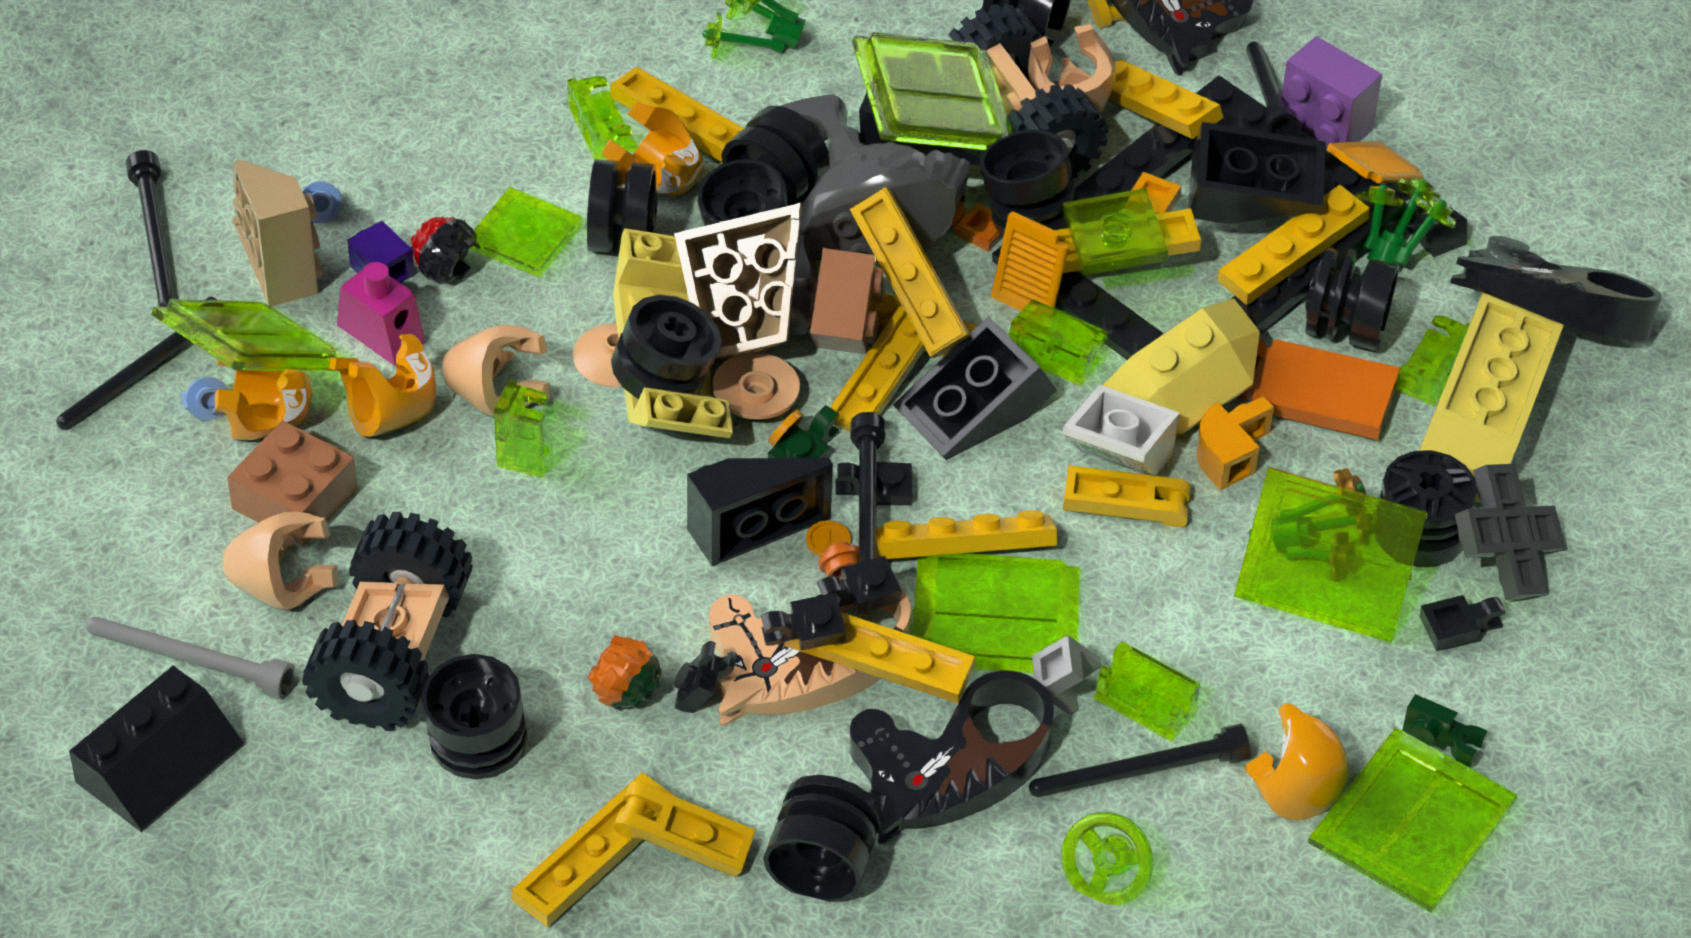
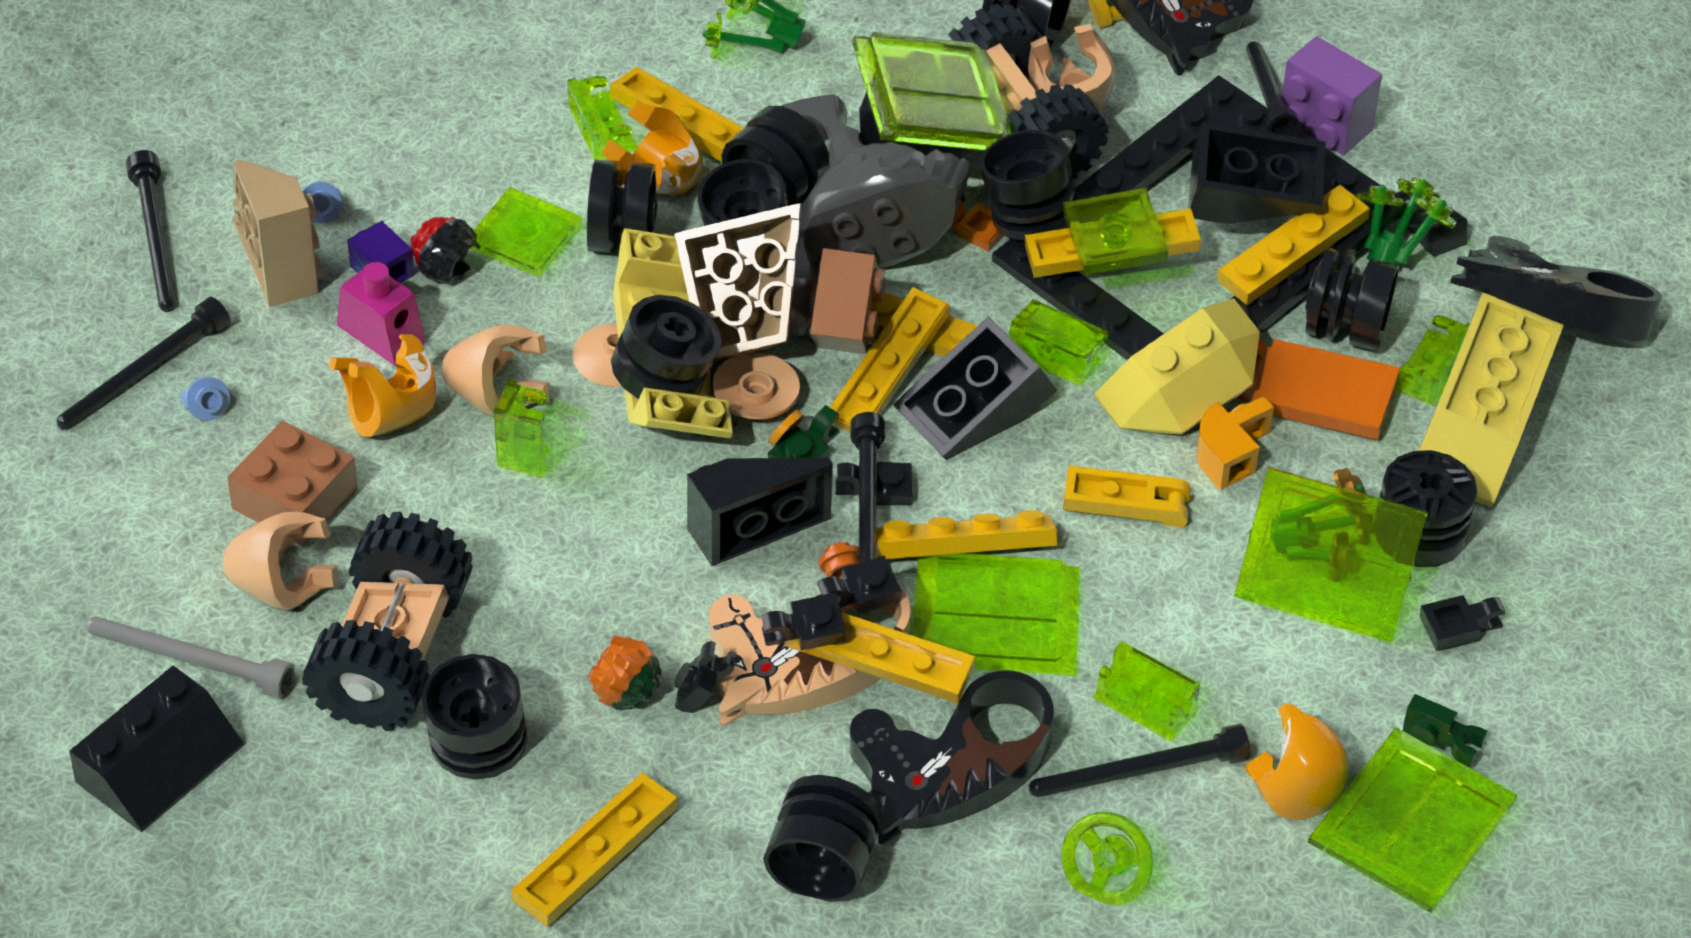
(247, 335): clear neon green piece -> none
(264, 400): light orange piece -> none
(685, 829): yellow plate -> none
(825, 534): light orange piece -> none
(910, 272): yellow tile -> none
(1029, 264): light orange window -> none
(1061, 668): light grey panel -> none
(1124, 430): white slope -> none
(1161, 192): light orange plate -> none
(1162, 100): yellow plate -> none
(1374, 161): light orange window -> none
(1509, 531): dark grey plate -> none

